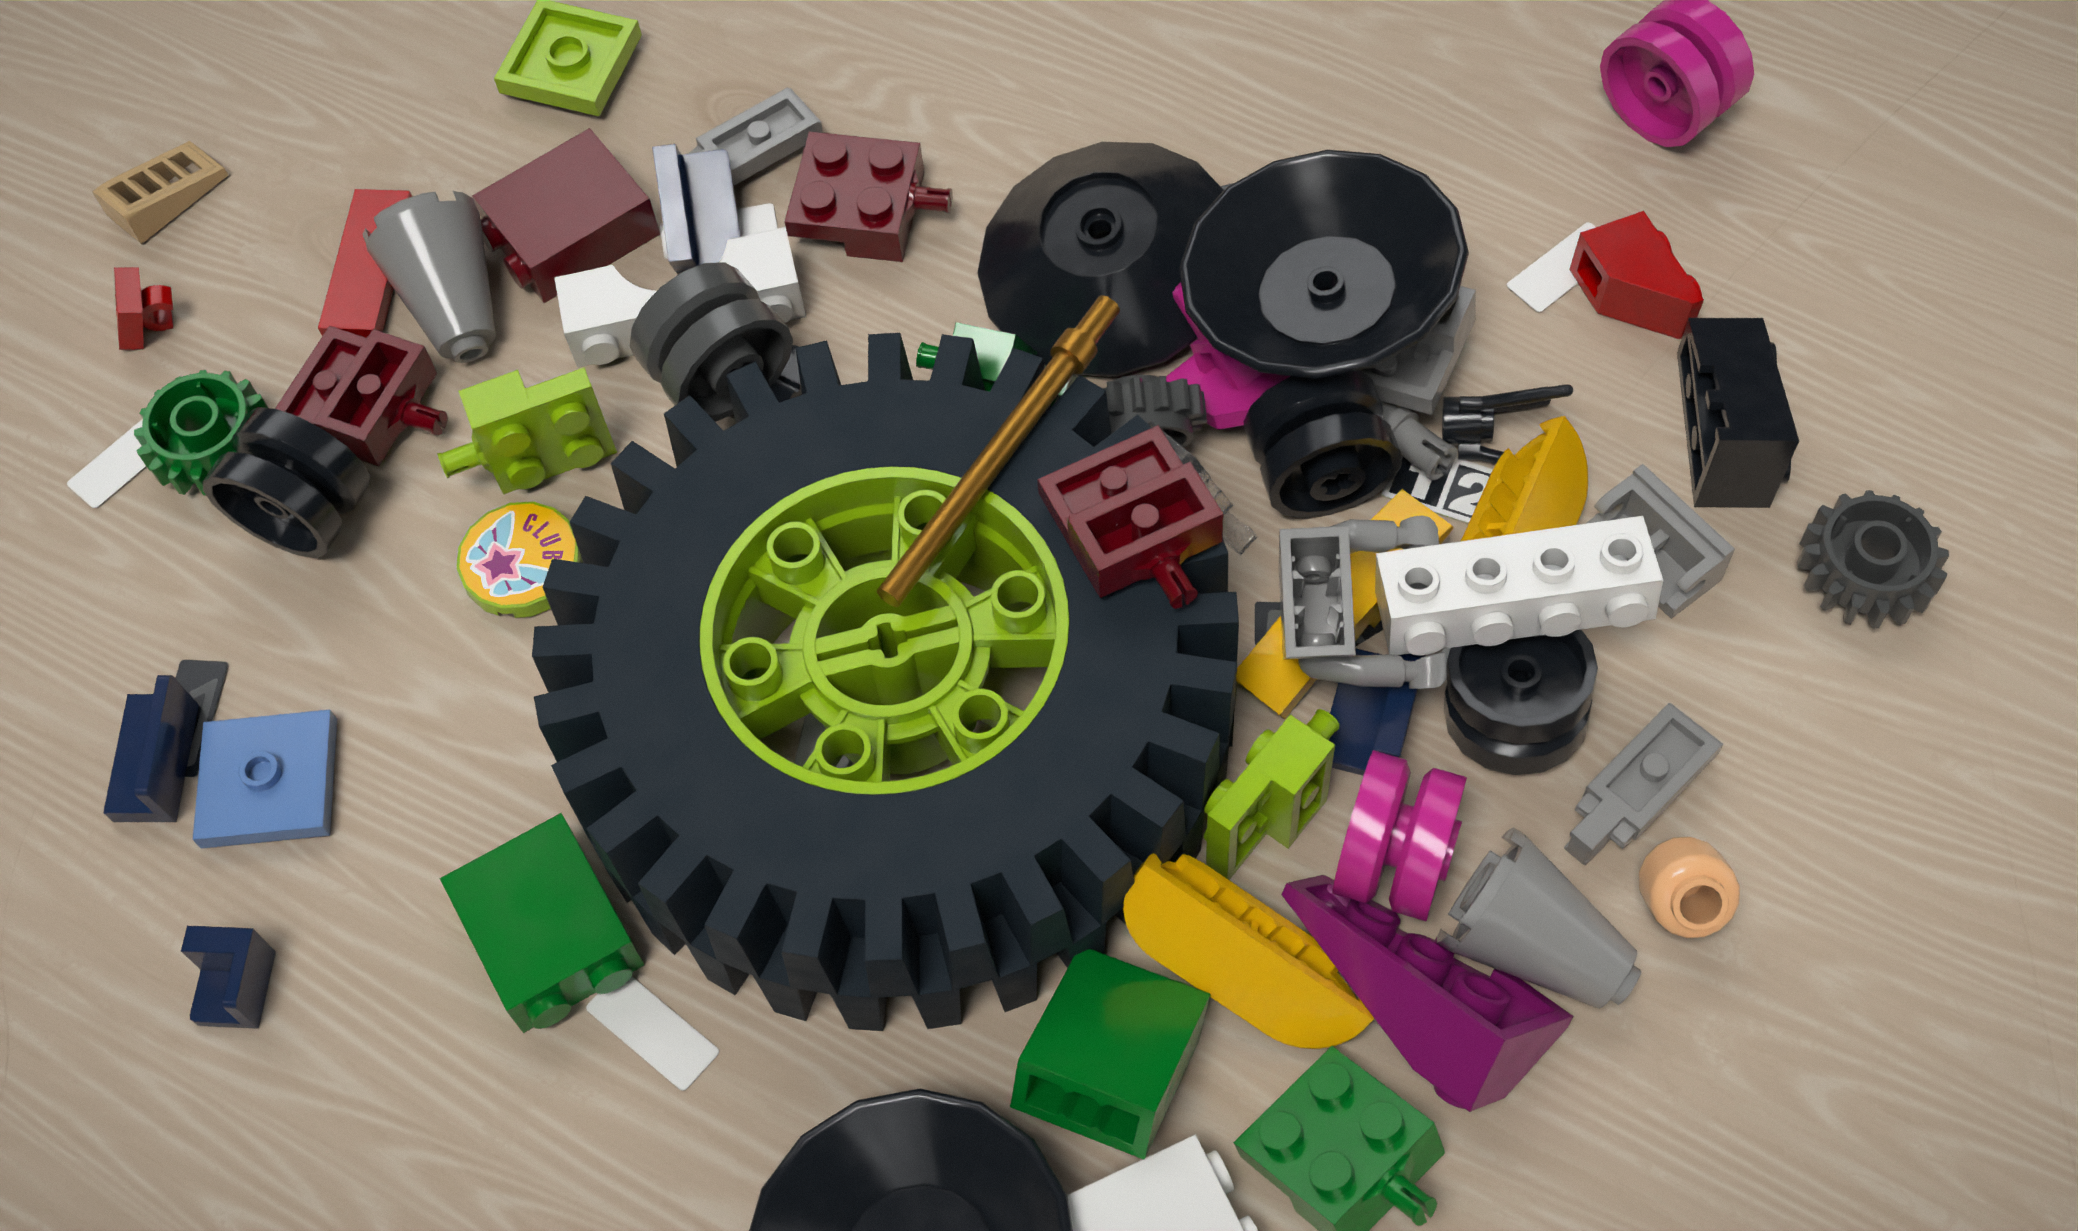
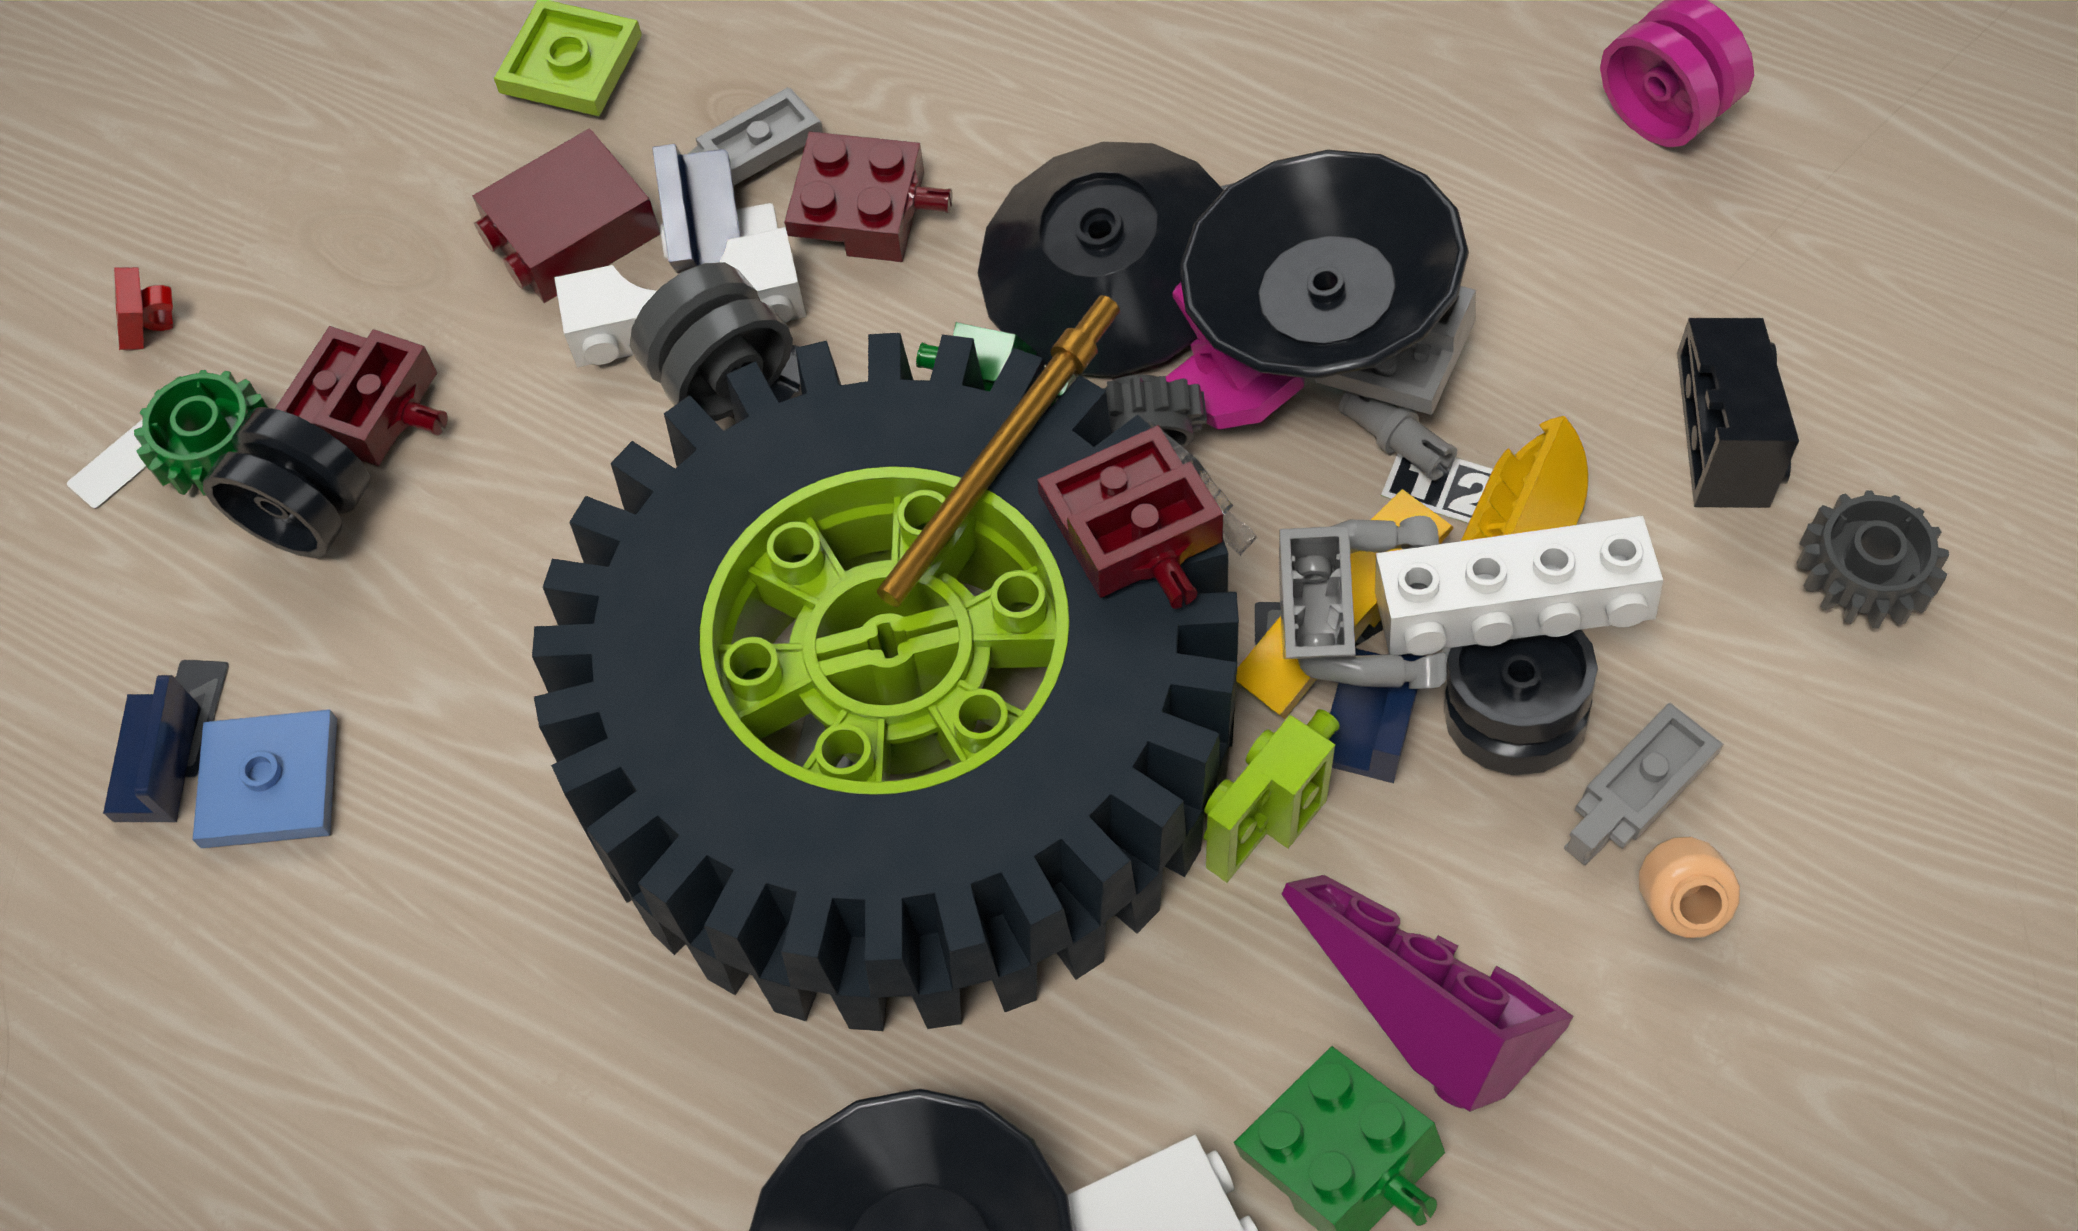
(132, 197): tan slope -> none
(232, 975): dark blue panel -> none
(358, 289): tile -> none
(438, 269): light grey cone -> none
(509, 556): tile -> none
(531, 430): lime plate -> none
(542, 924): green brick -> none
(654, 1032): white sticker -> none
(1110, 1052): green brick -> none
(1241, 954): yellow brick -> none
(1322, 443): black wheel -> none
(1403, 836): dark pink wheel -> none
(1471, 418): black plant -> none
(1540, 928): light grey cone -> none
(1549, 275): white sticker -> none
(1635, 276): red slope -> none
(1685, 546): light grey hinge -> none

